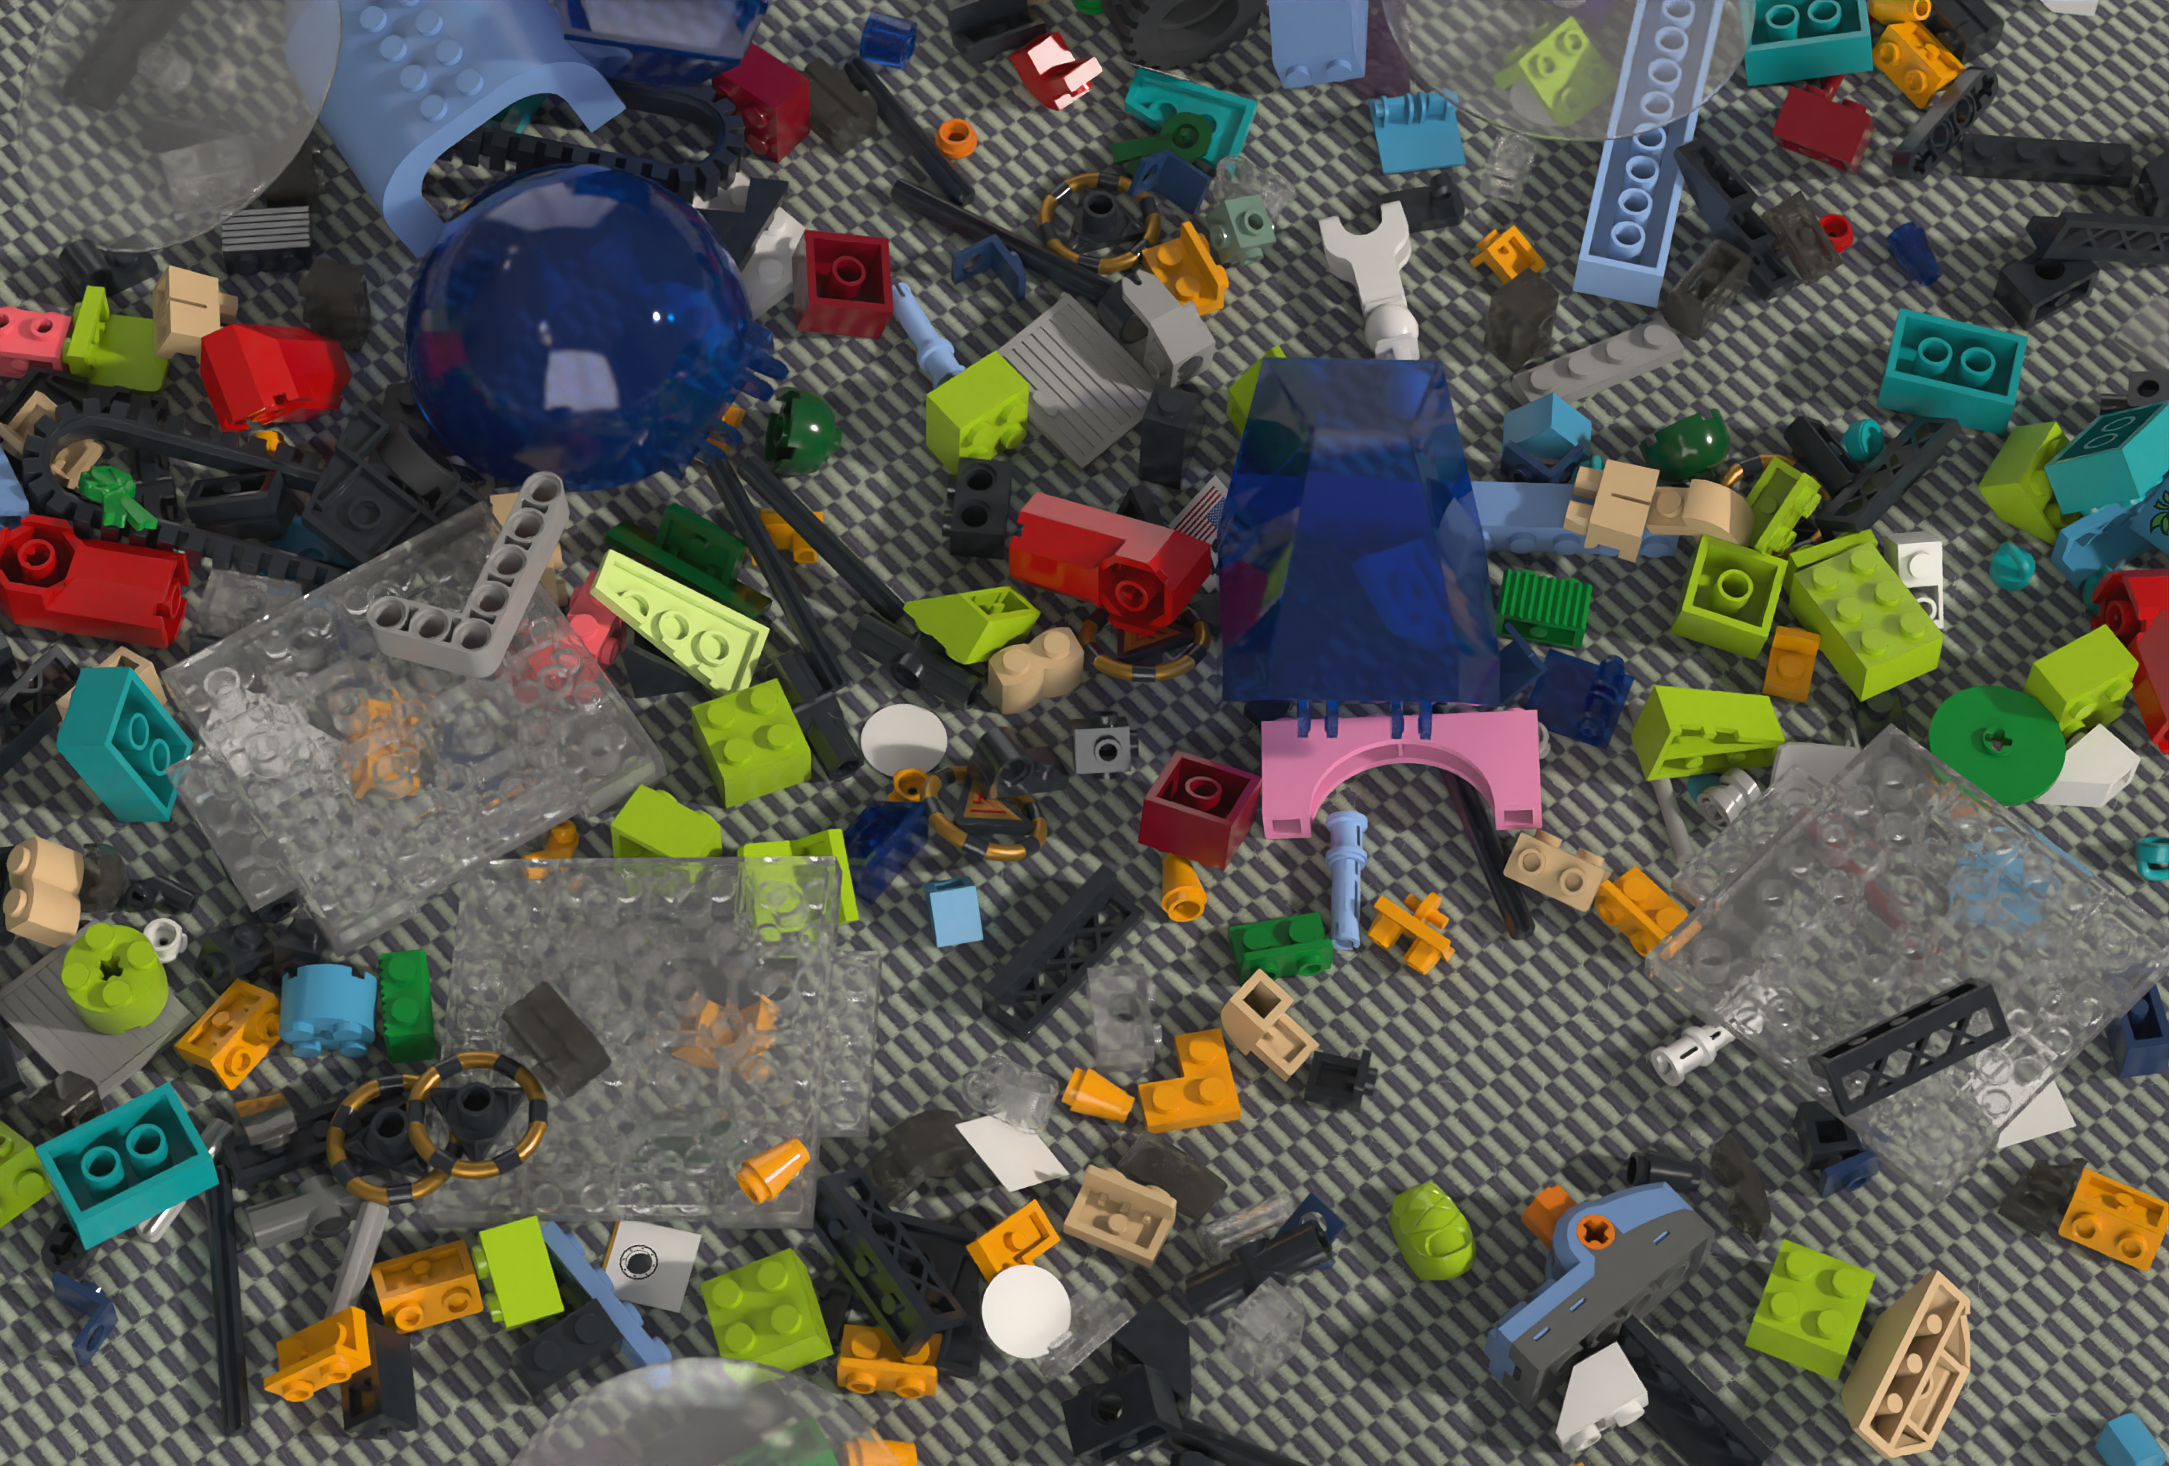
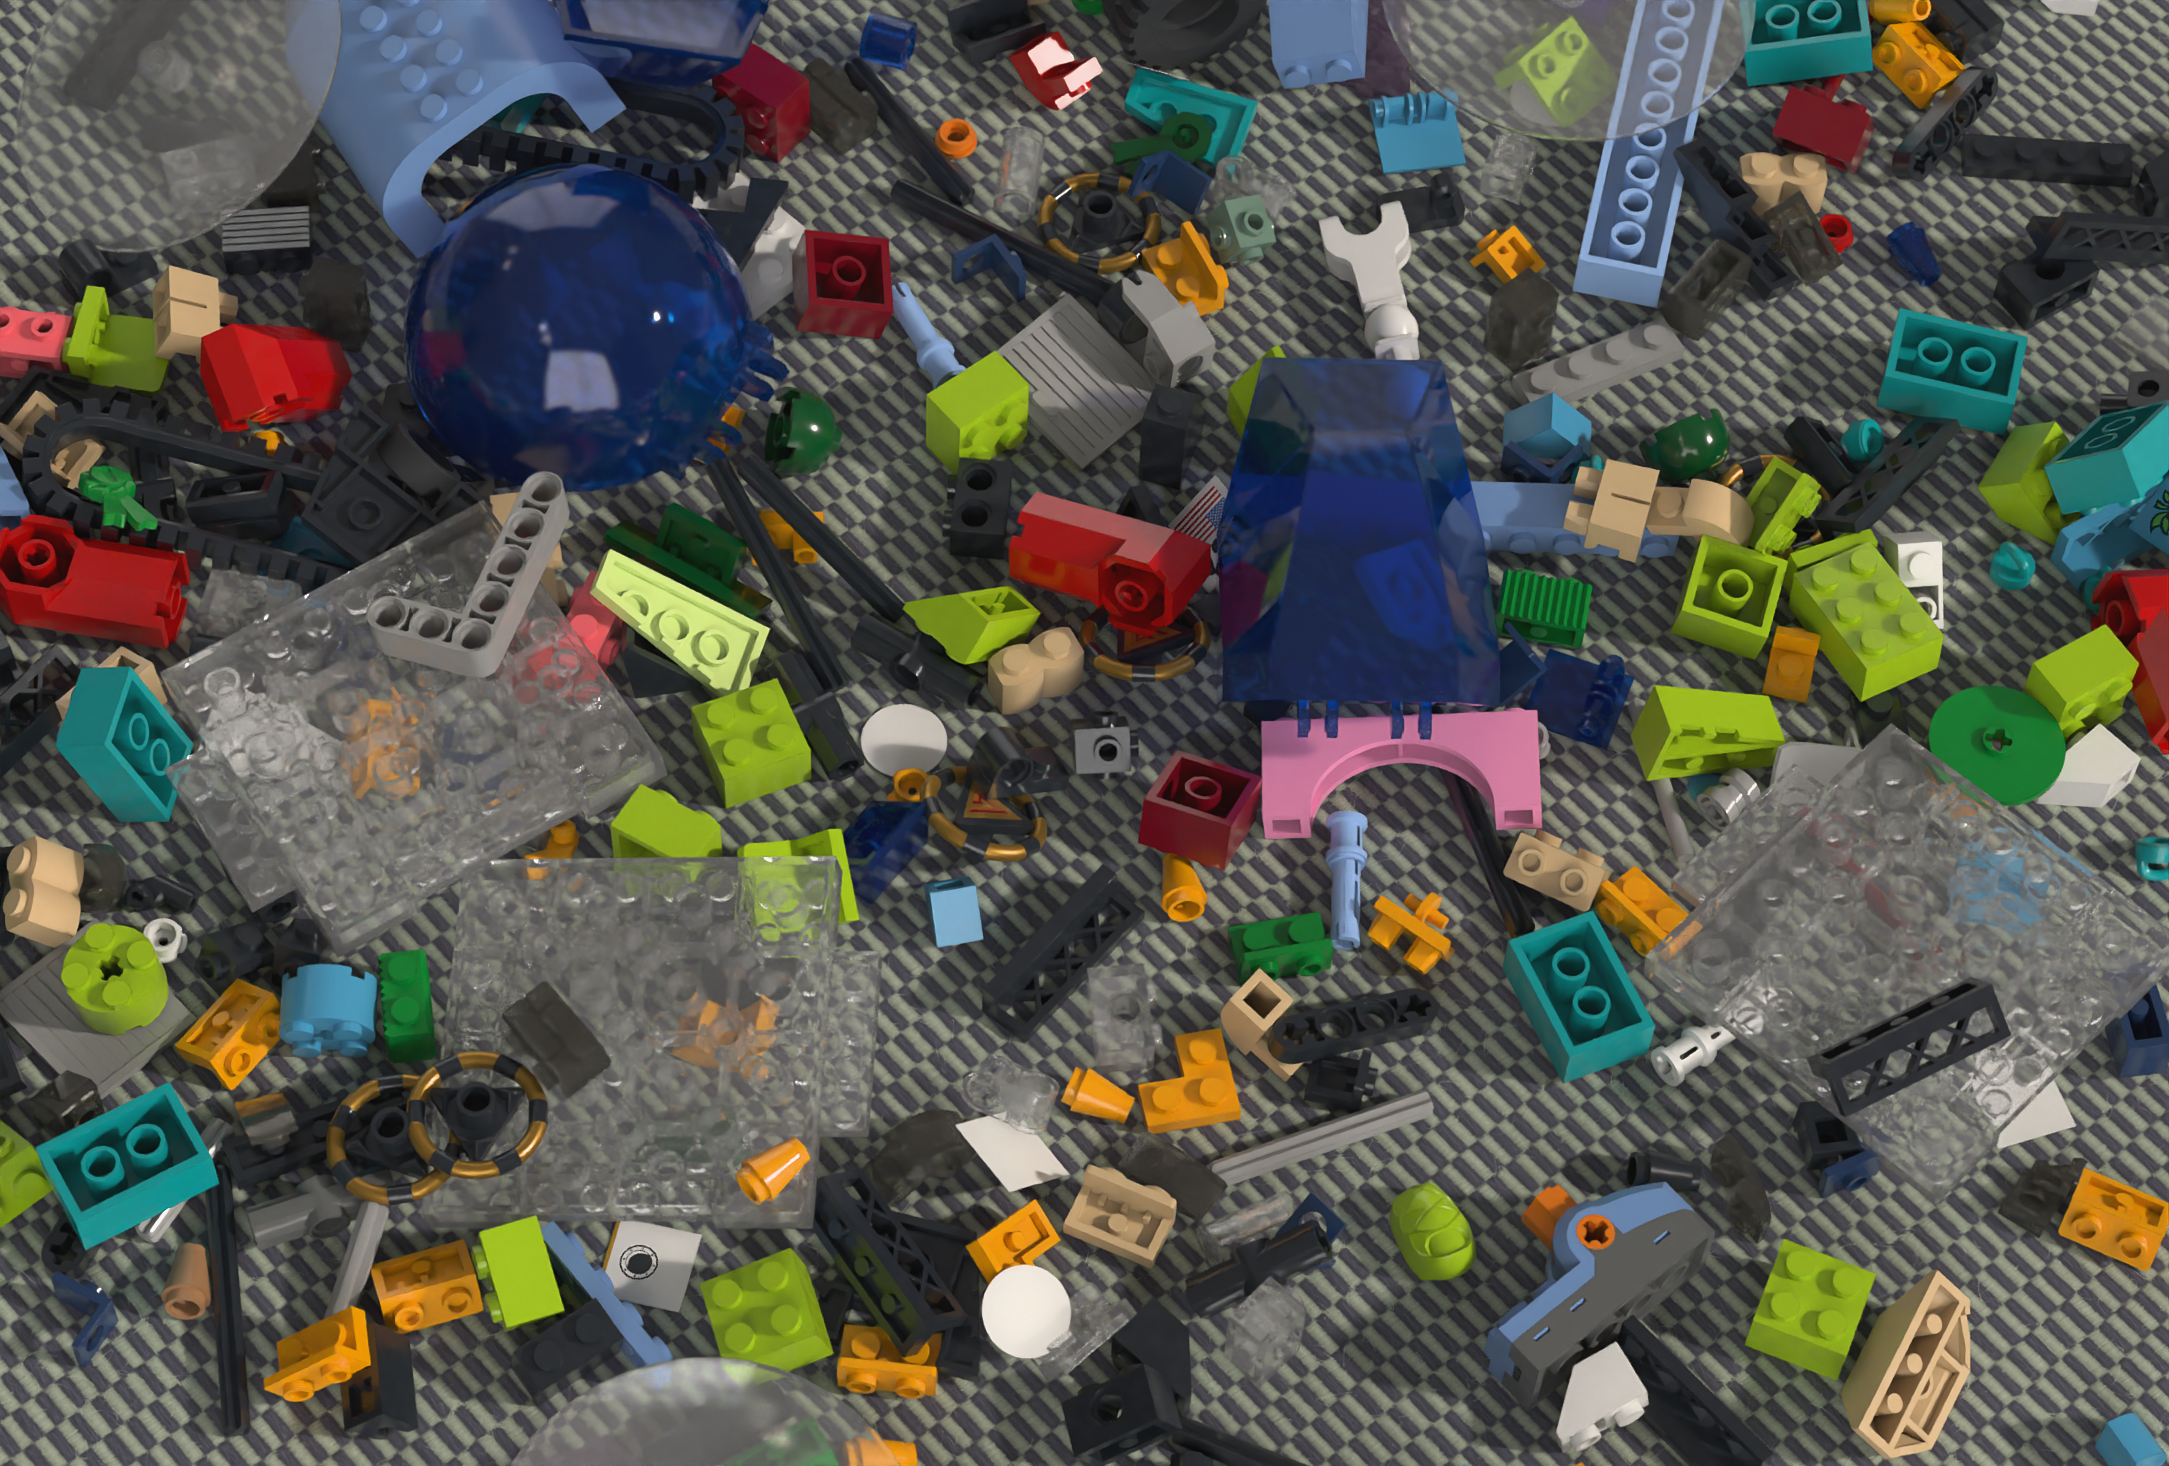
(187, 1283): none -> medium nougat cone
(1019, 171): none -> clear brick
(1323, 1137): none -> light grey axle
(1355, 1031): none -> black beam
(1578, 996): none -> teal brick
(1779, 177): none -> tan brick

